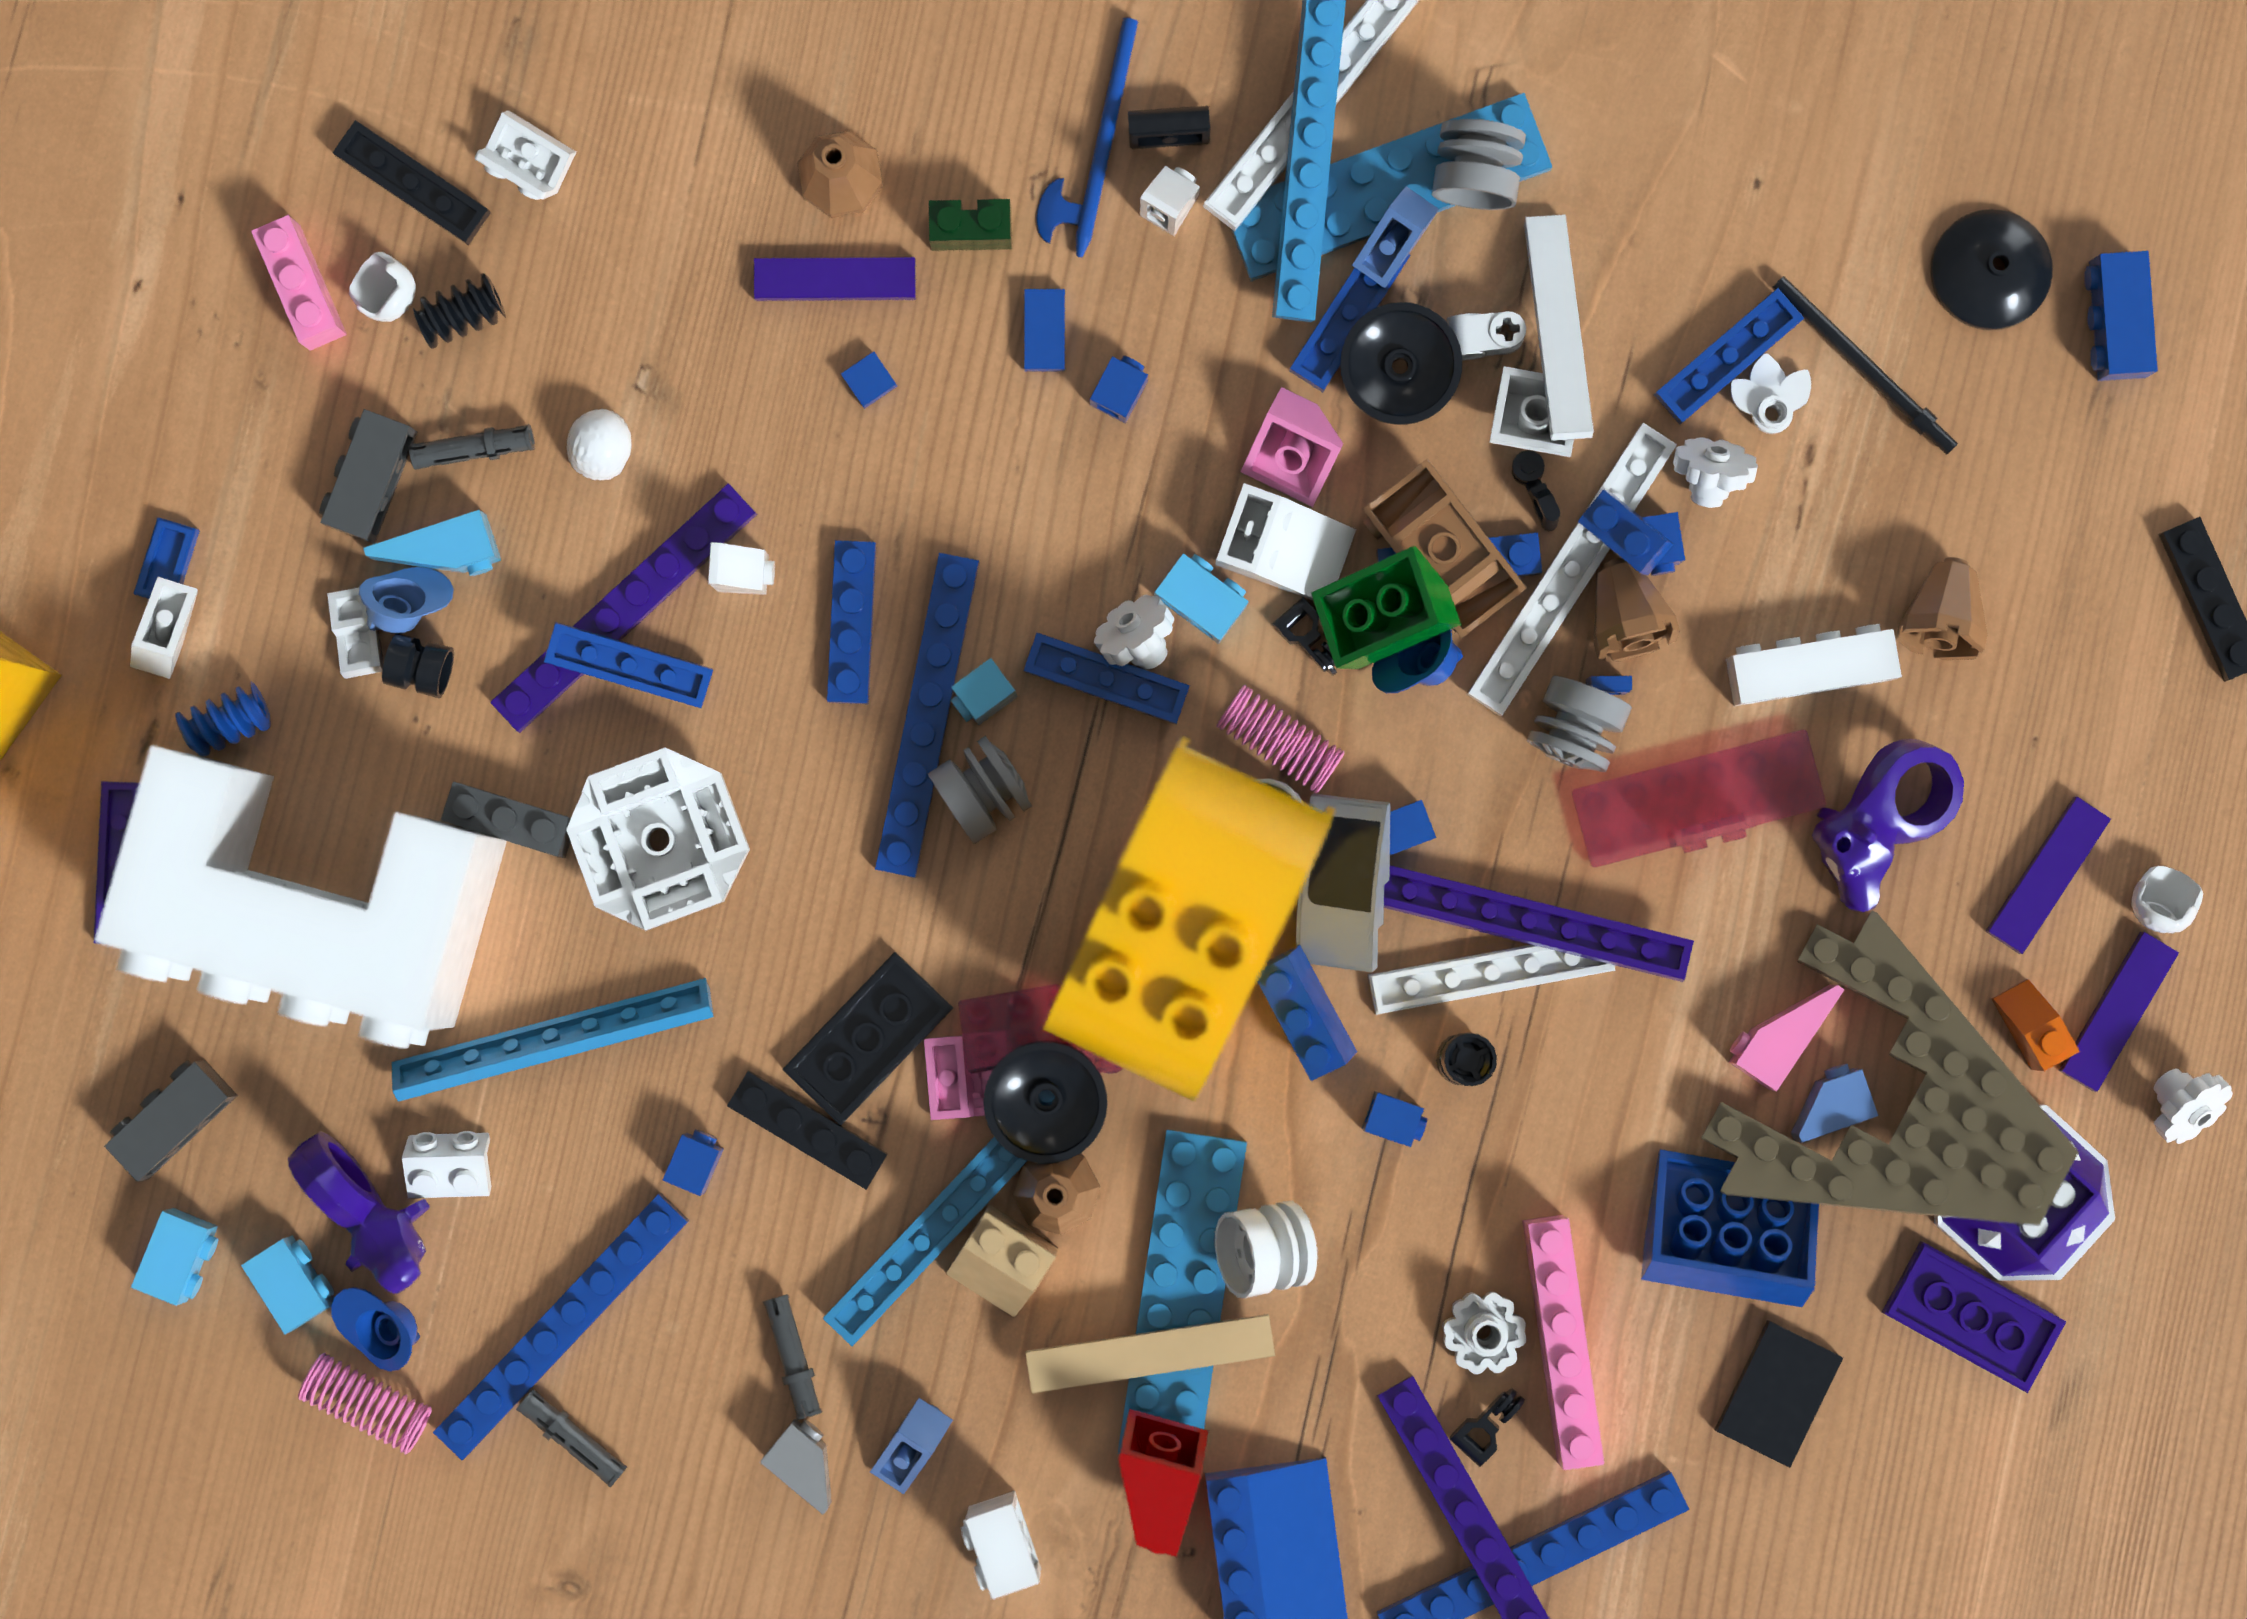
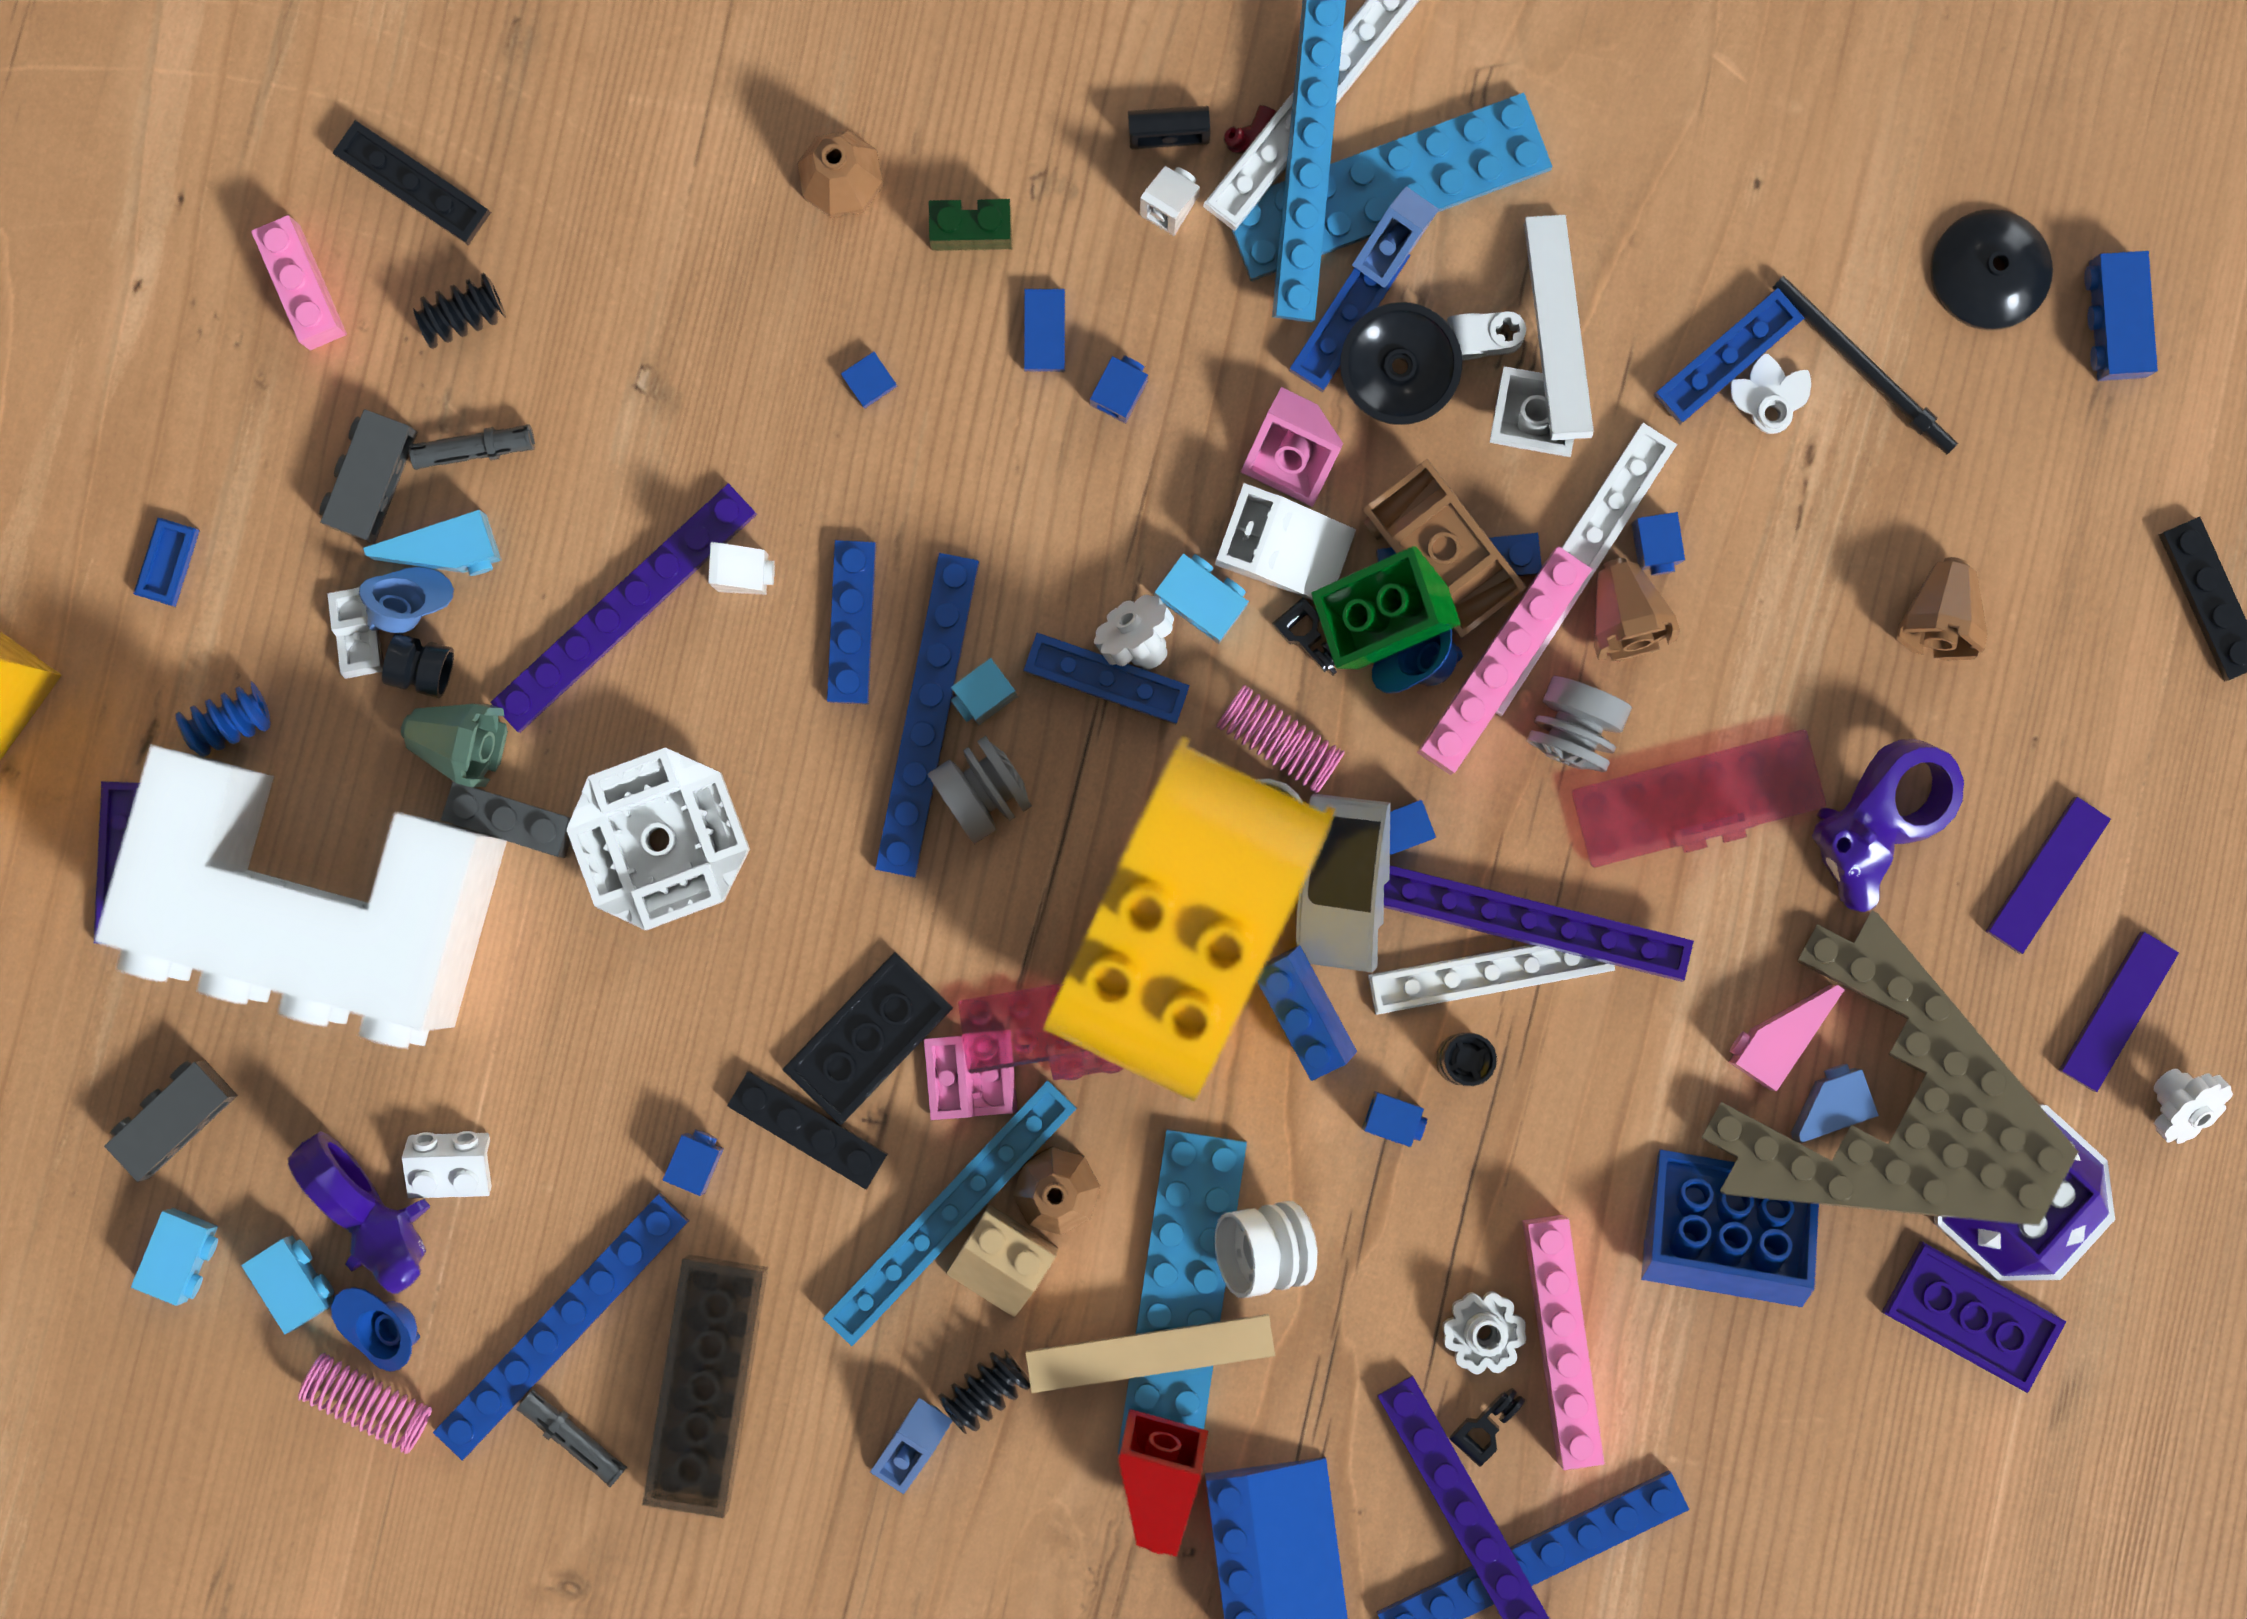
(163, 628): white slope -> none
(383, 288): white hair -> none
(458, 740): none -> sand green cone
(526, 157): white bracket -> none
(551, 1039): dark azure plate -> none
(599, 444): white hair -> none
(628, 665): blue plate -> none
(705, 1386): none -> clear smoke brick
(792, 1357): dark grey pin -> none
(802, 1463): light grey slope -> none
(834, 279): dark purple tile -> none
(985, 1391): none -> black piece
(1002, 1545): white brick -> none
(1038, 1128): black dish -> none
(1052, 206): blue piece -> none
(1241, 138): none -> dark red arm
(1479, 162): light grey wheel -> none
(1504, 660): none -> bright pink brick
(1528, 471): black piece -> none
(1611, 684): blue tile -> none
(1625, 532): blue brick -> none
(1714, 469): white plant -> none
(1778, 1393): black tile -> none
(1814, 666): white brick -> none
(2035, 1026): orange slope -> none
(2166, 900): white hair -> none

